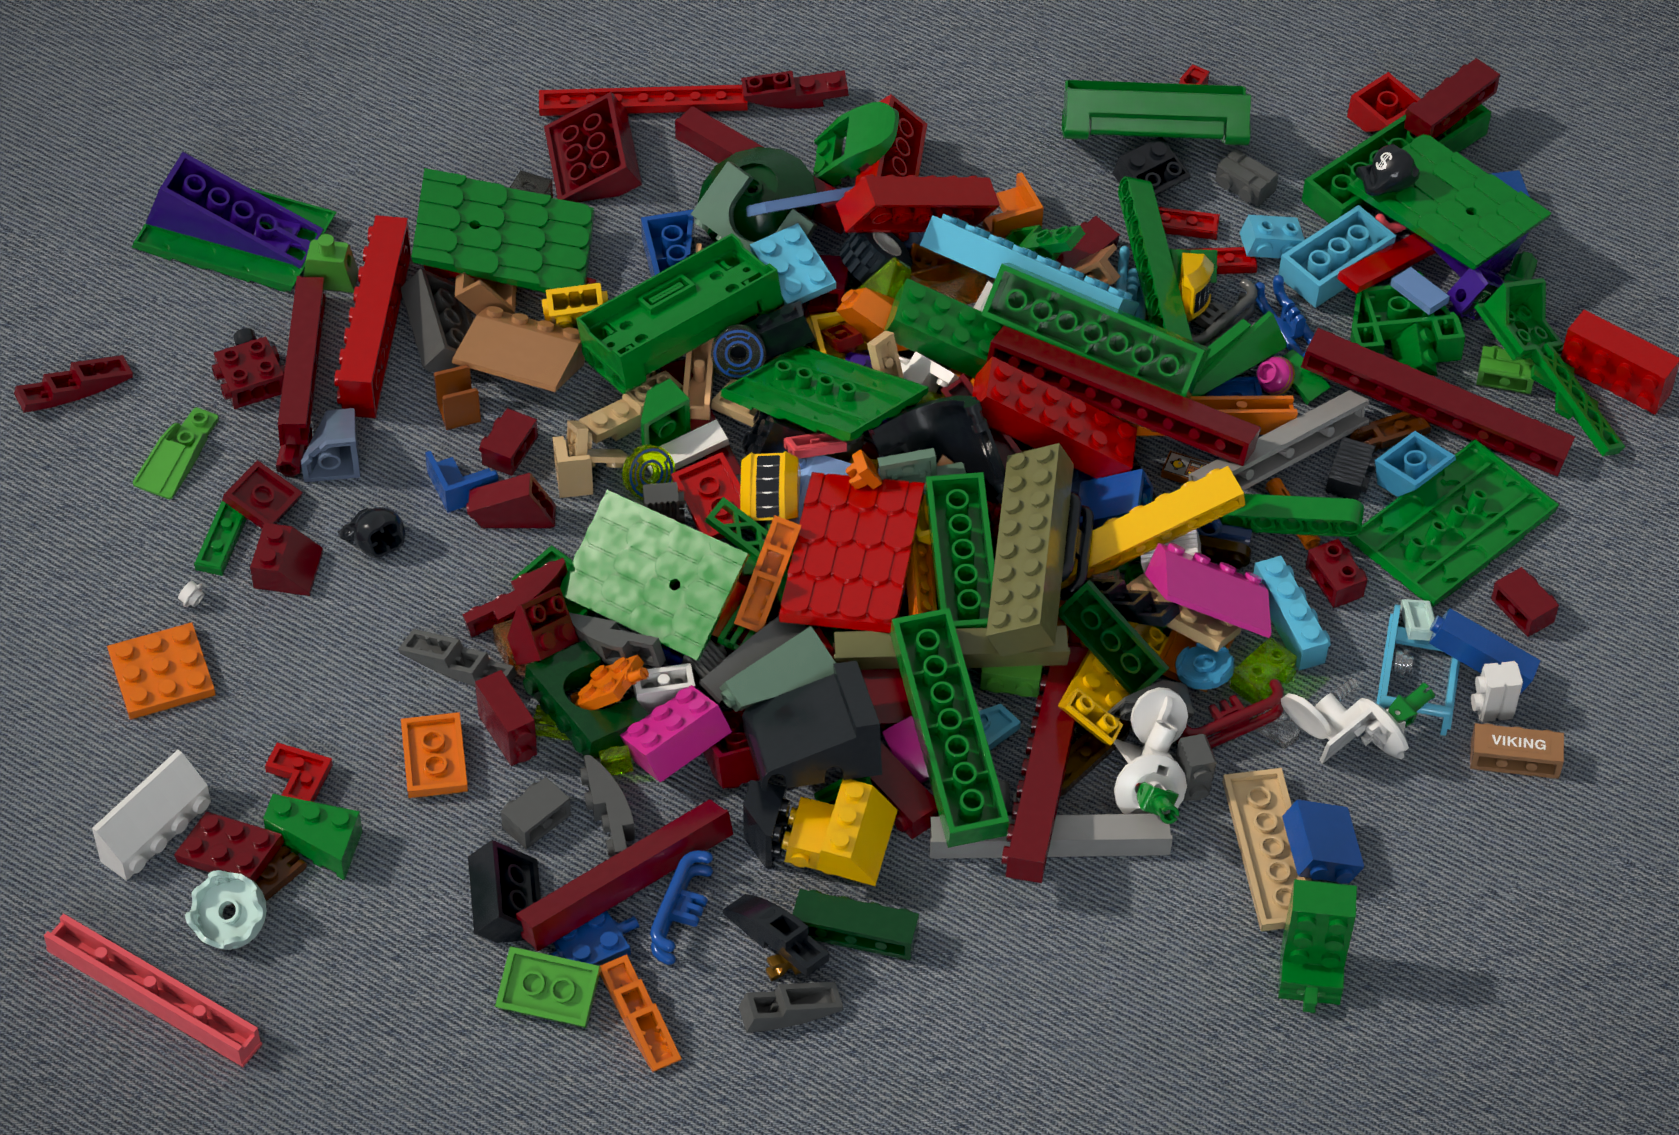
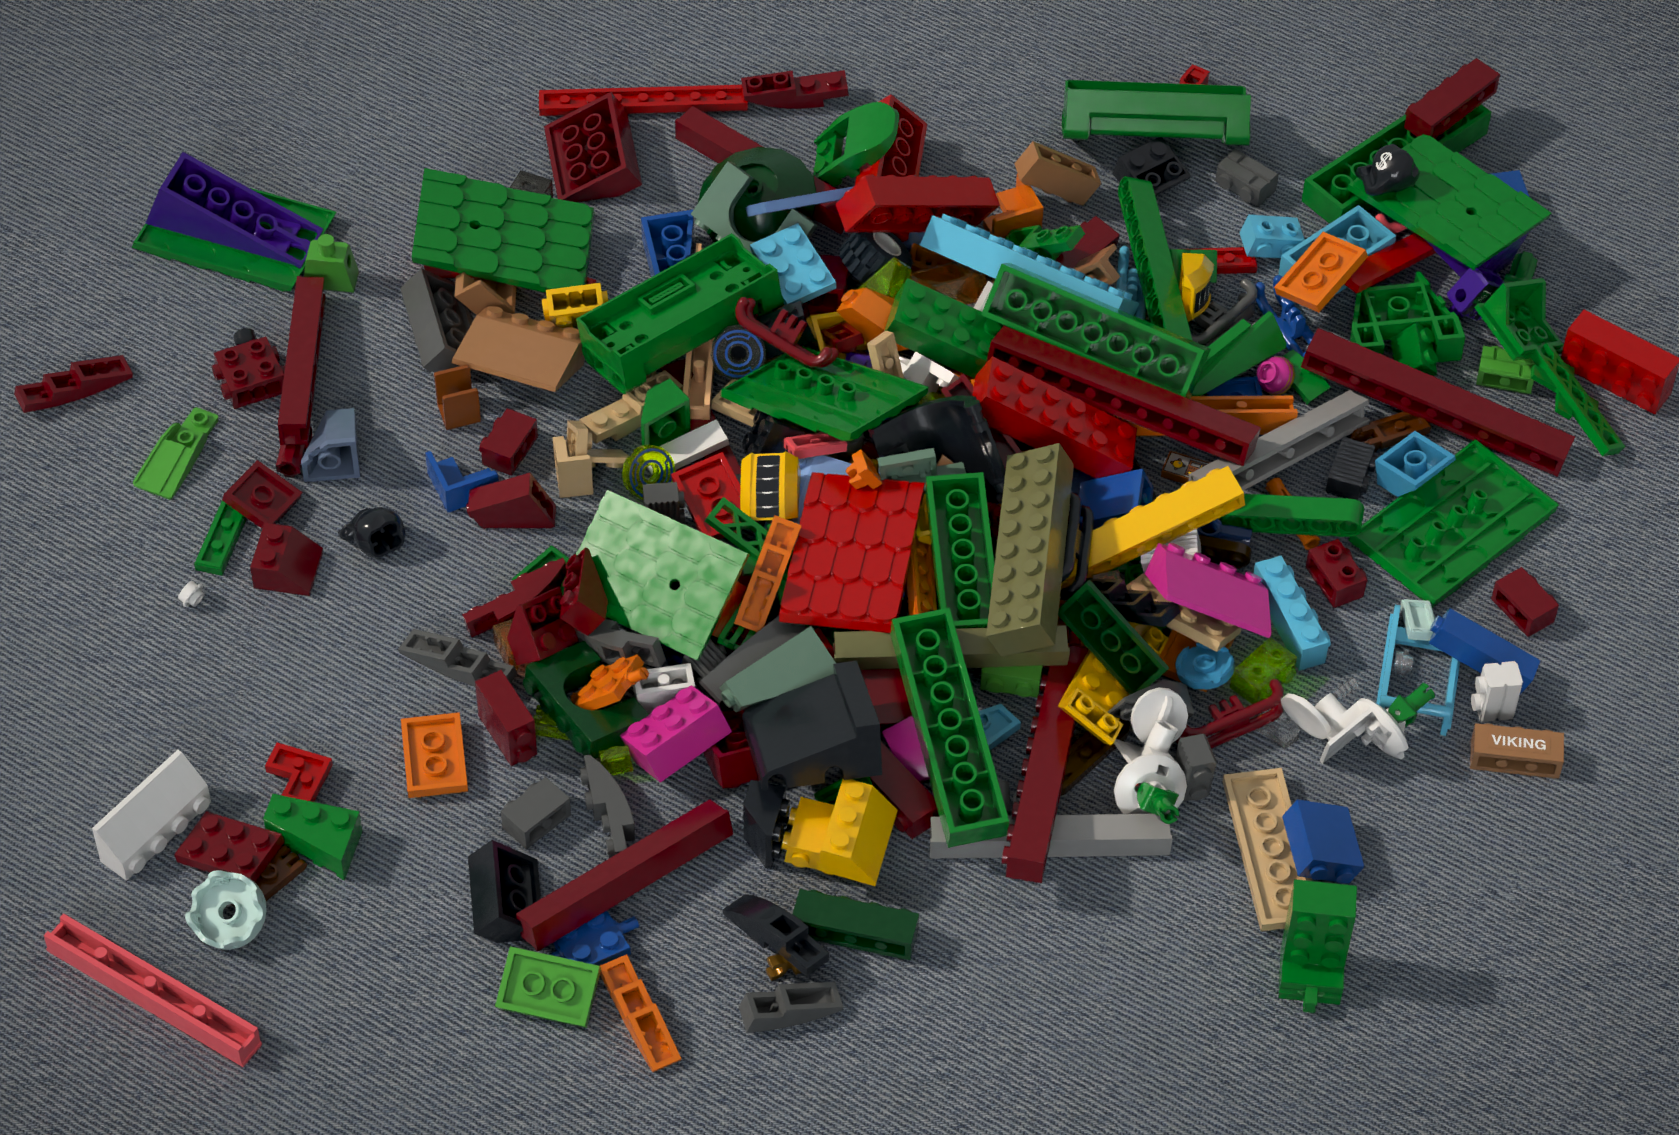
(161, 670): orange plate -> none
(374, 316): red brick -> none
(583, 597): none -> dark red slope
(679, 904): blue piece -> none
(783, 334): none -> dark red piece
(1057, 173): none -> medium nougat brick
(1189, 223): red tile -> none
(1321, 272): none -> orange plate
(1380, 103): red slope -> none
(1419, 290): medium blue tile -> none

